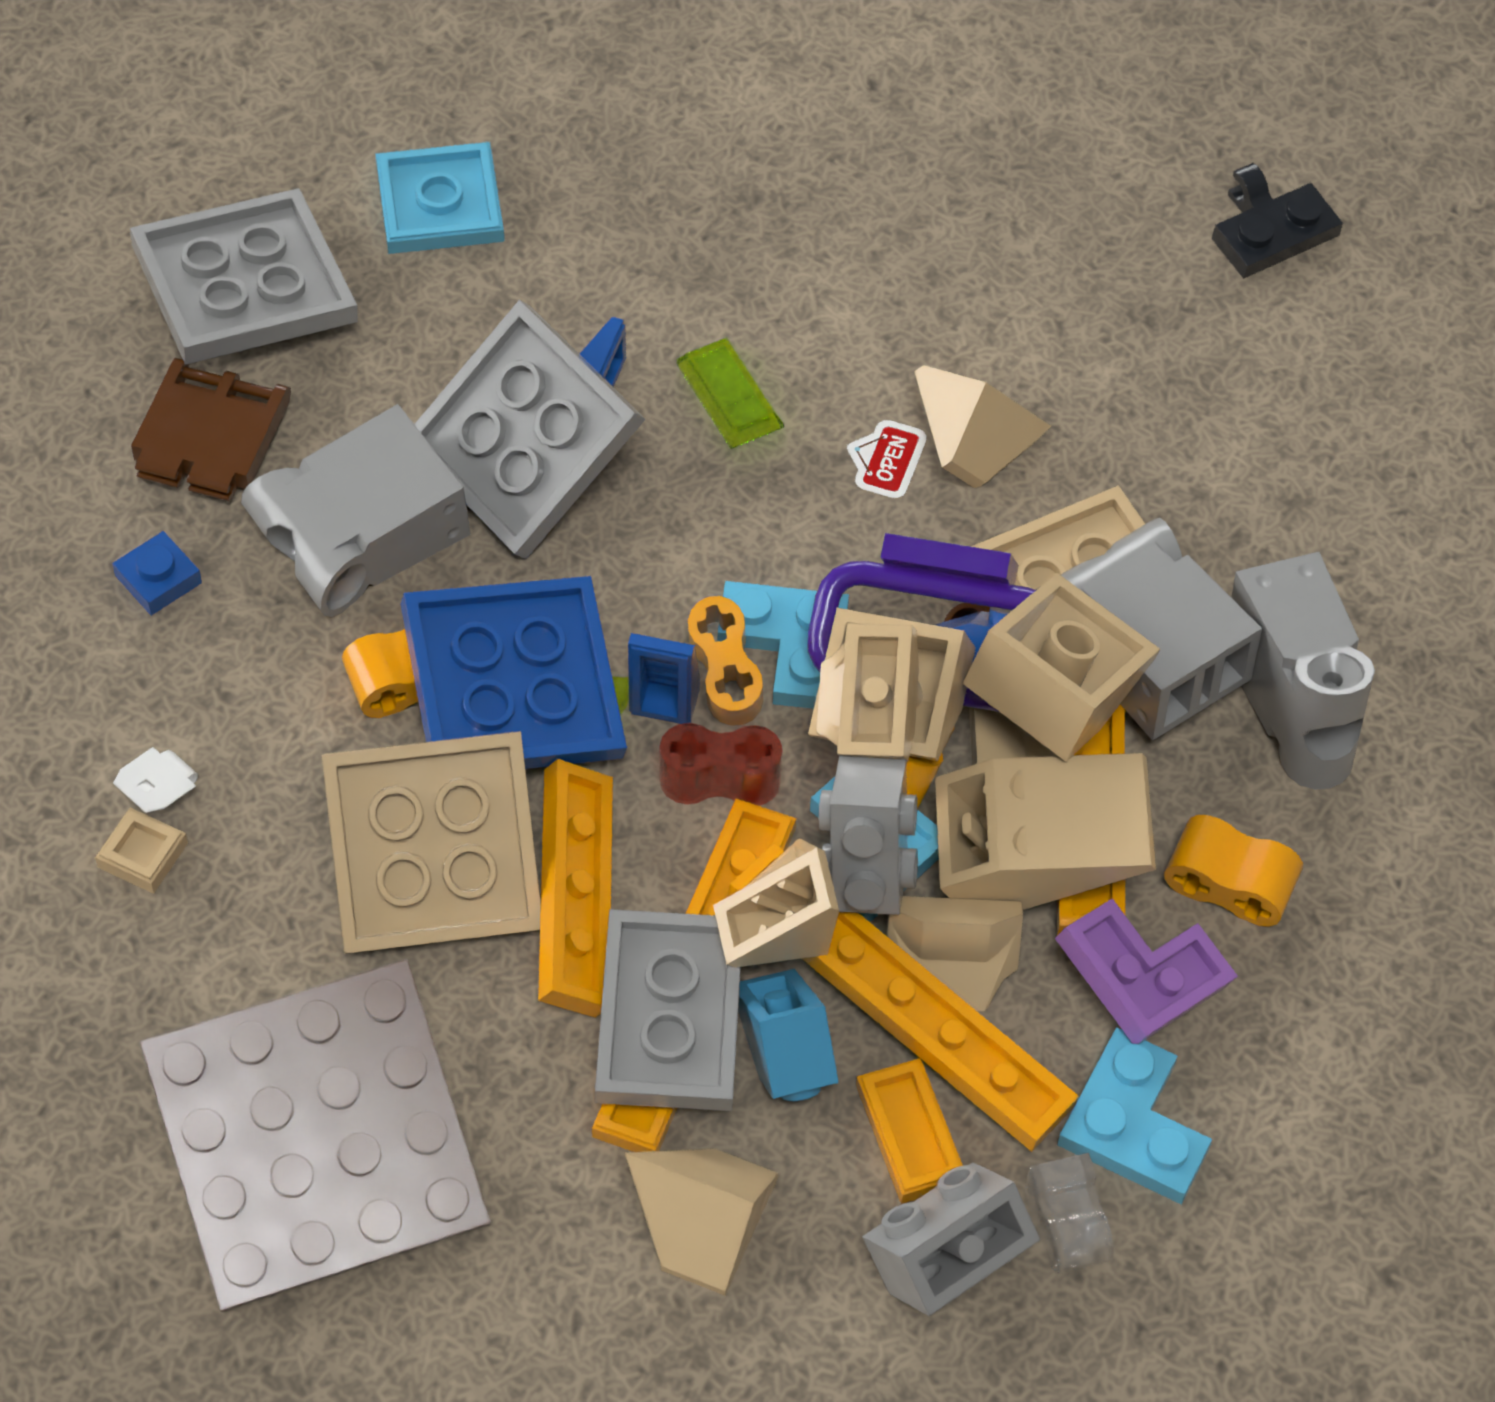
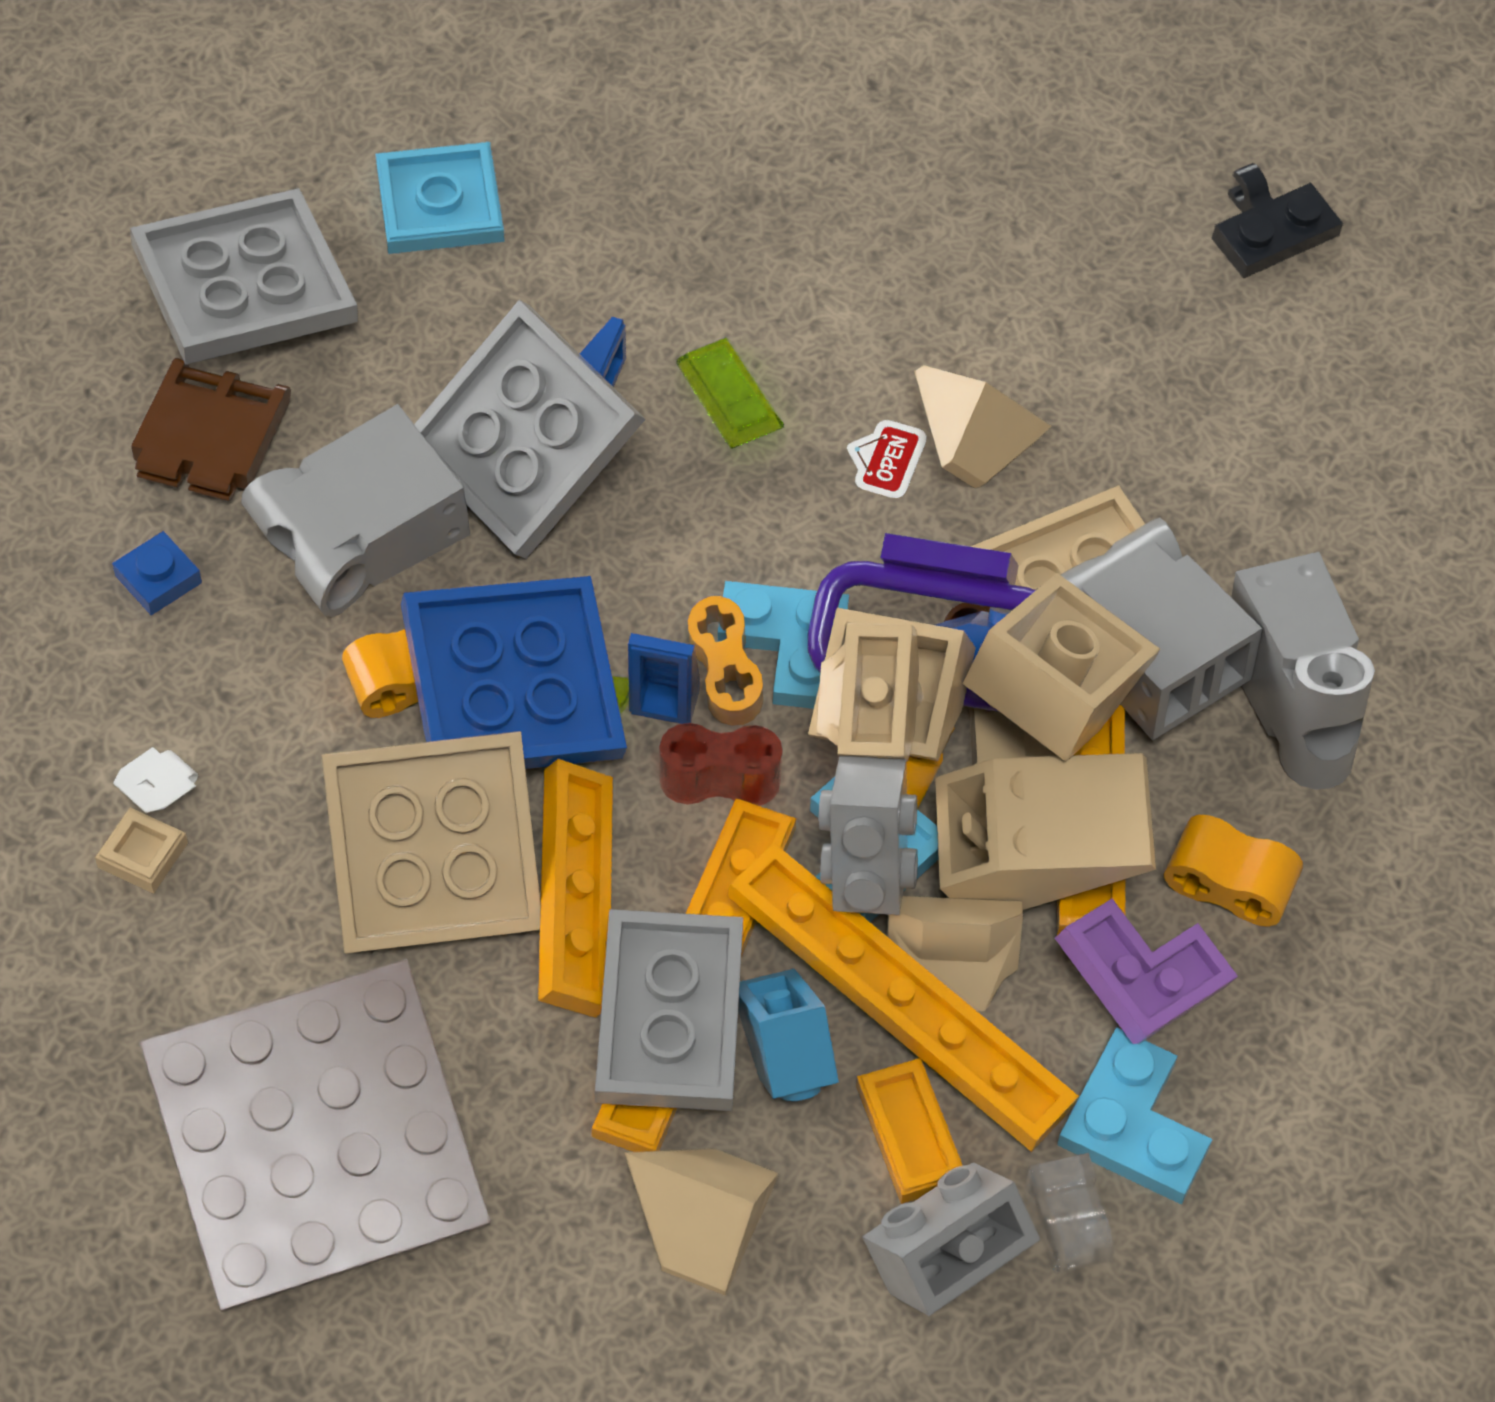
(781, 912): tan slope -> none

